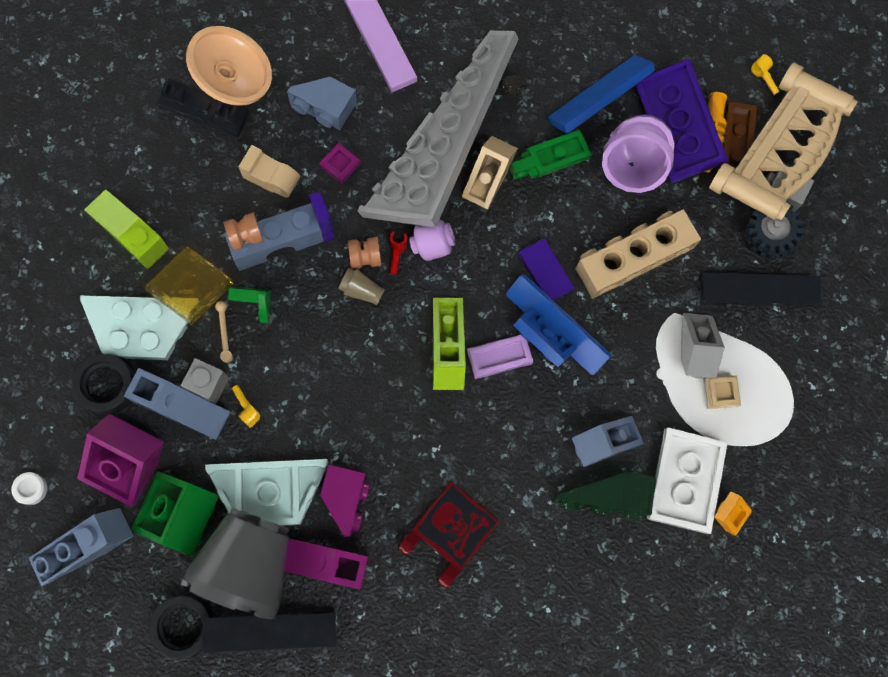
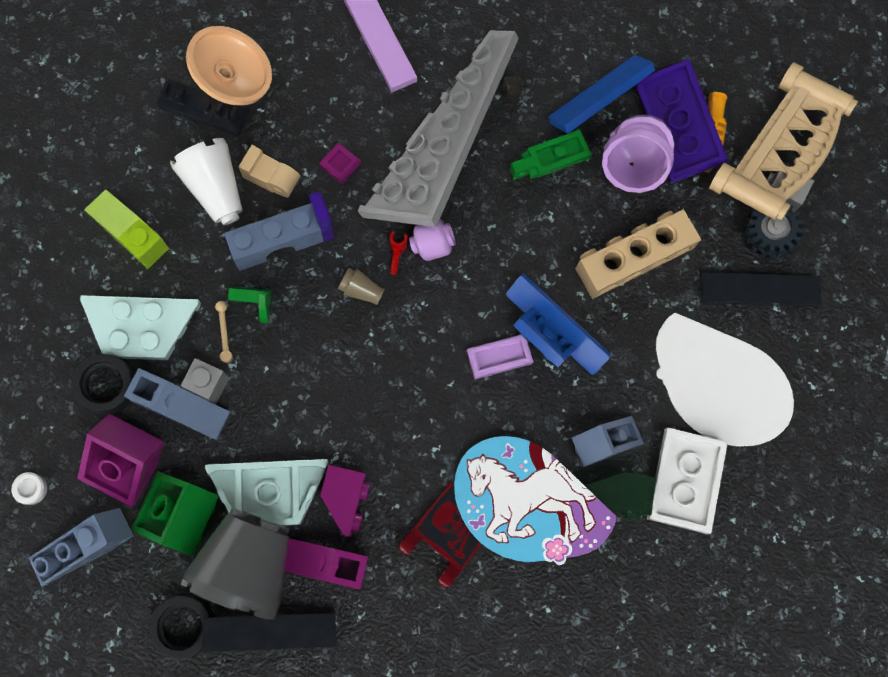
(189, 285): clear yellow tile -> none
(211, 179): none -> white cone
(244, 231): nougat wheel -> none
(249, 414): yellow hand -> none
(325, 100): sand blue slope -> none
(364, 253): nougat wheel -> none
(448, 344): lime slope -> none
(489, 172): tan slope -> none
(528, 503): none -> sticker
(546, 270): dark purple tile -> none
(700, 346): light grey slope -> none
(722, 392): tan tile -> none
(733, 513): light orange plate -> none
(739, 131): reddish brown plate -> none
(760, 69): yellow hand -> none

